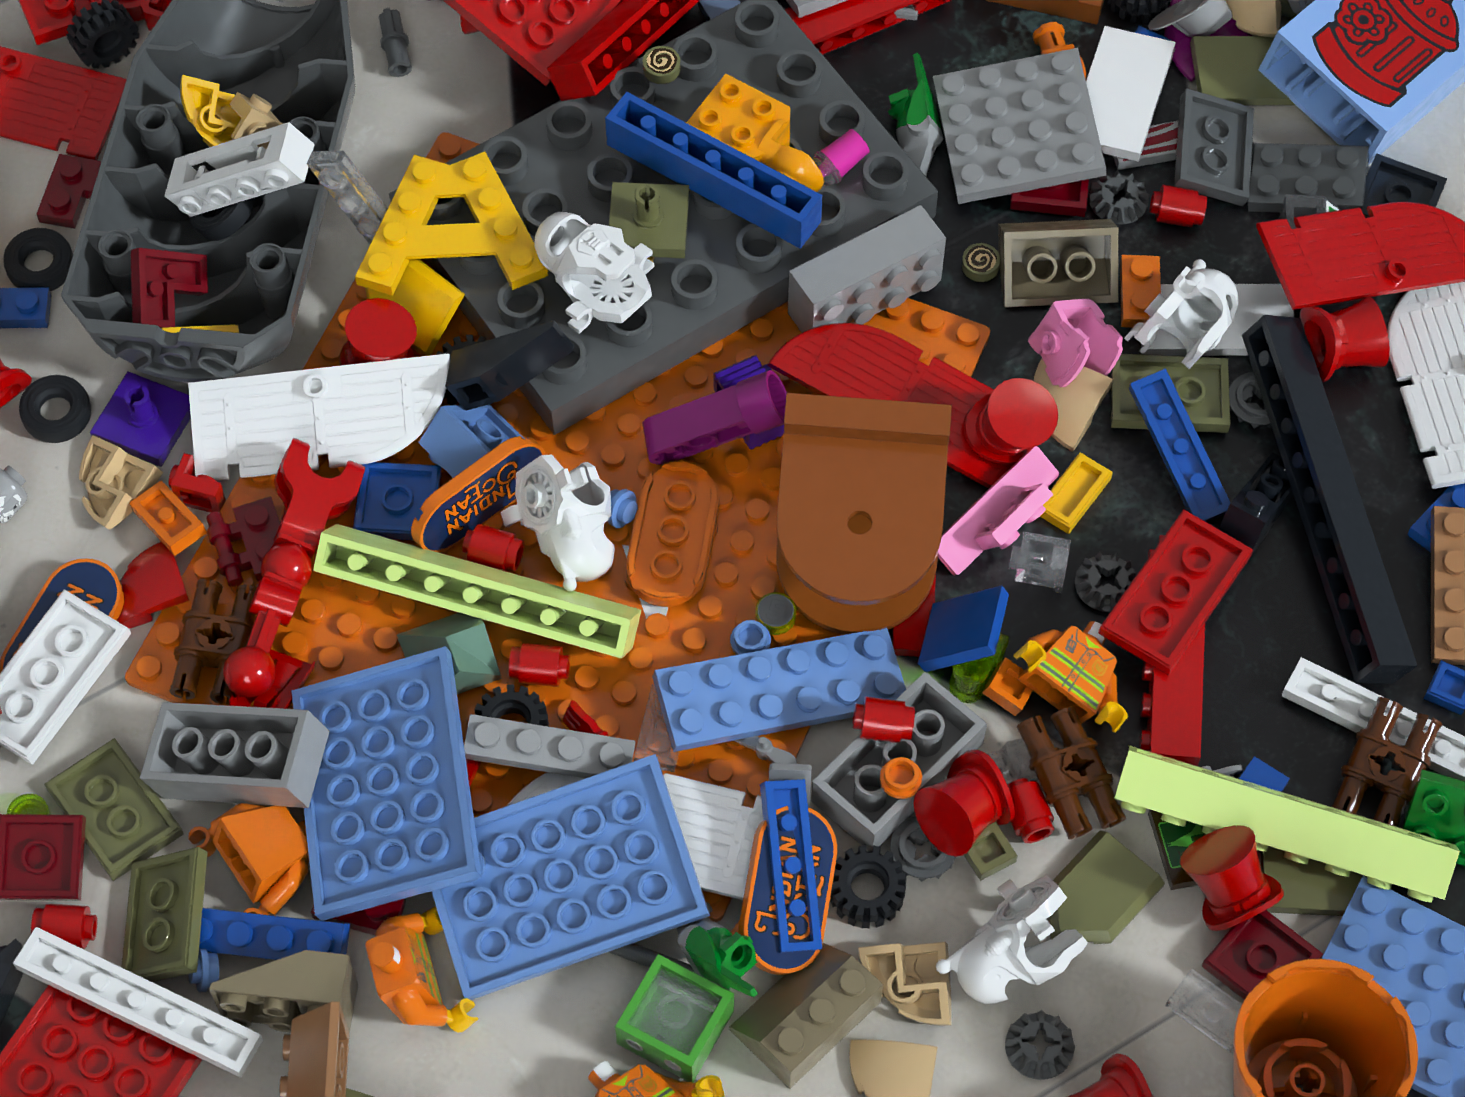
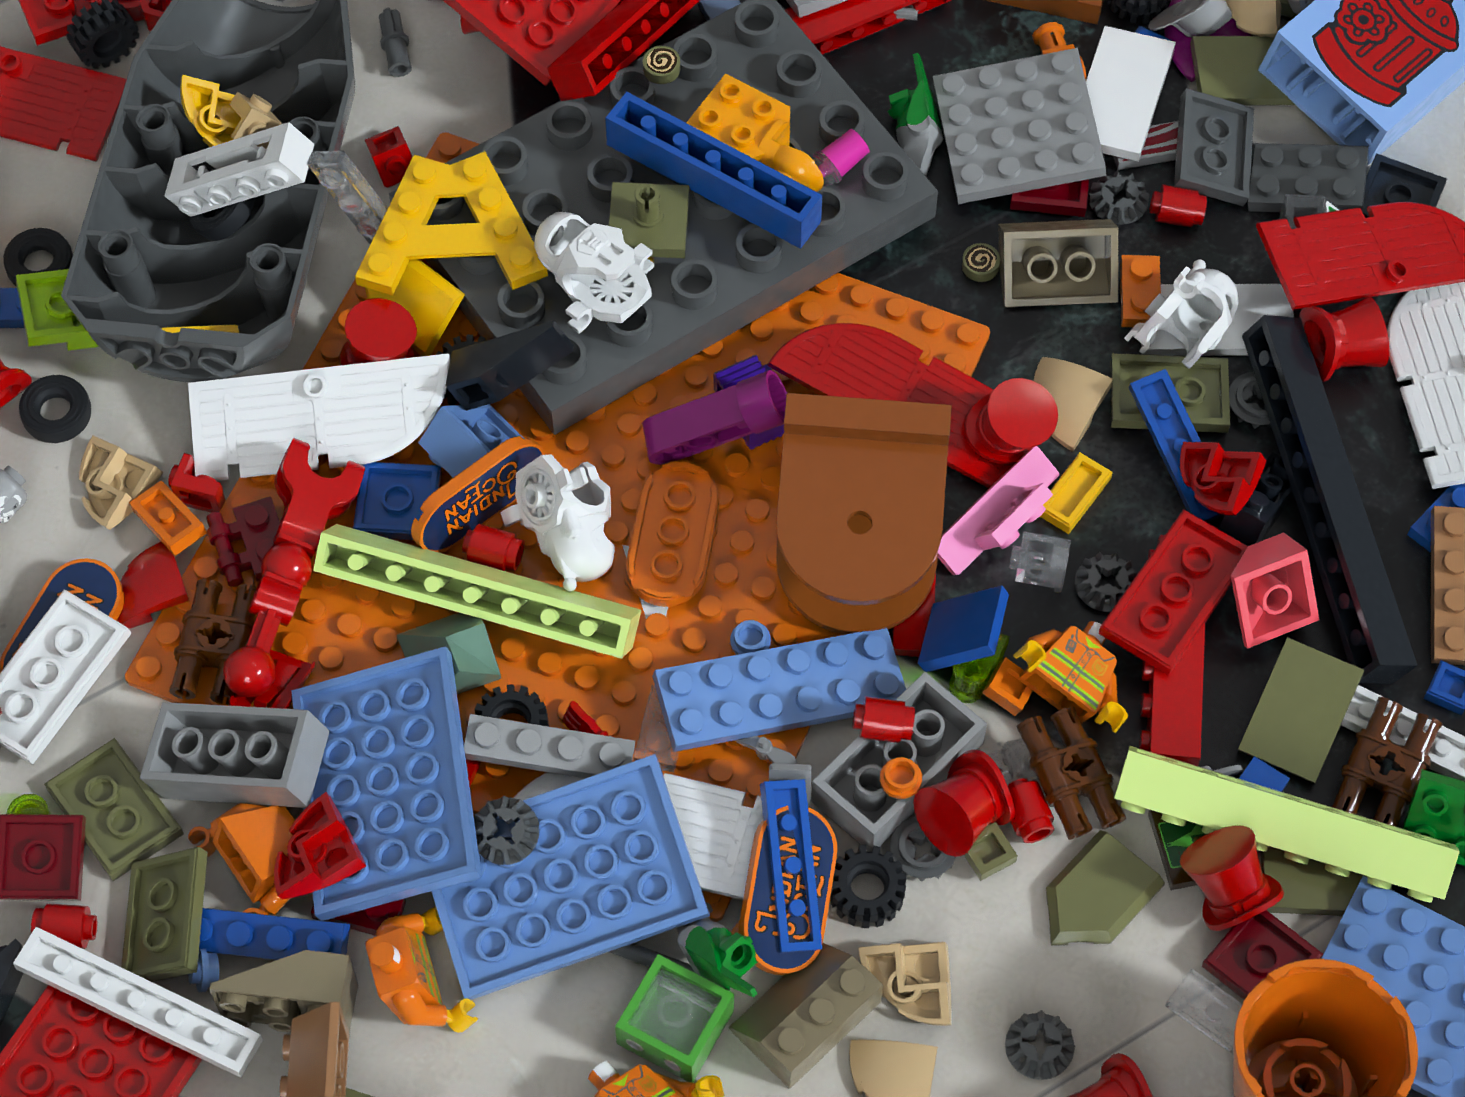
(46, 314): none -> lime plate
(67, 190): dark red plate -> none
(144, 418): dark purple tile -> none
(156, 279): dark red plate -> none
(318, 851): none -> red brick
(390, 155): none -> red bracket
(524, 833): none -> dark grey gear
(538, 664): red brick -> none
(622, 507): medium blue plate -> none
(776, 612): tile -> none
(868, 272): light grey brick -> none
(998, 948): white helmet -> none
(1075, 338): bright pink piece -> none
(1220, 477): none -> red brick
(1273, 589): none -> coral slope
(1301, 710): none -> olive tile

